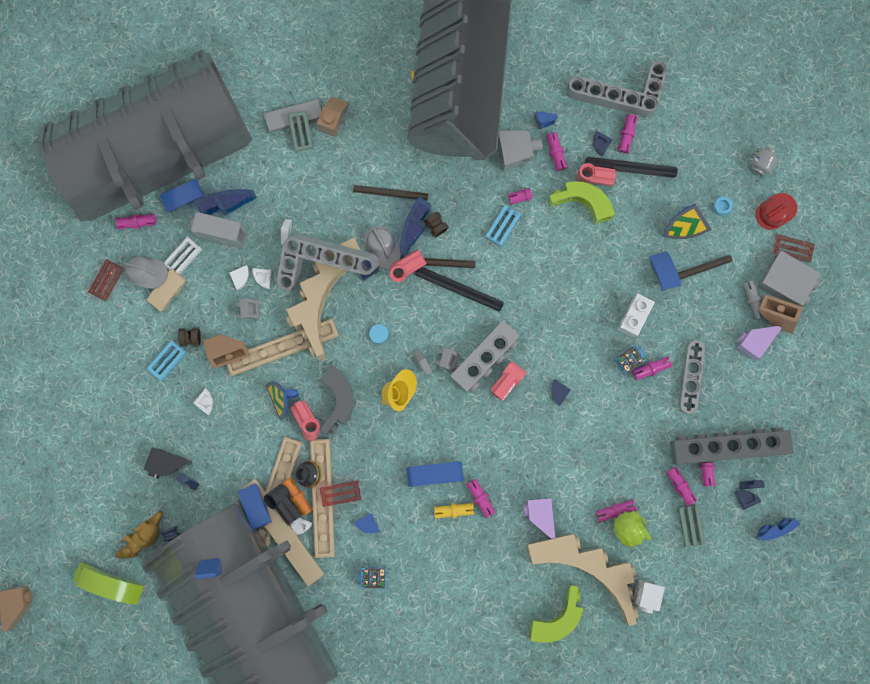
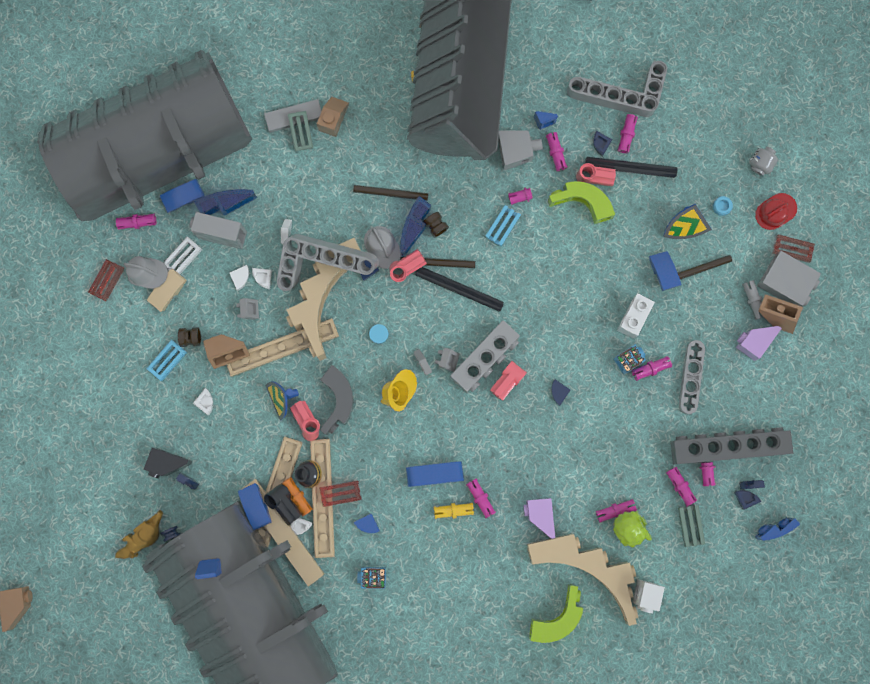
(107, 585): lime arch -> none

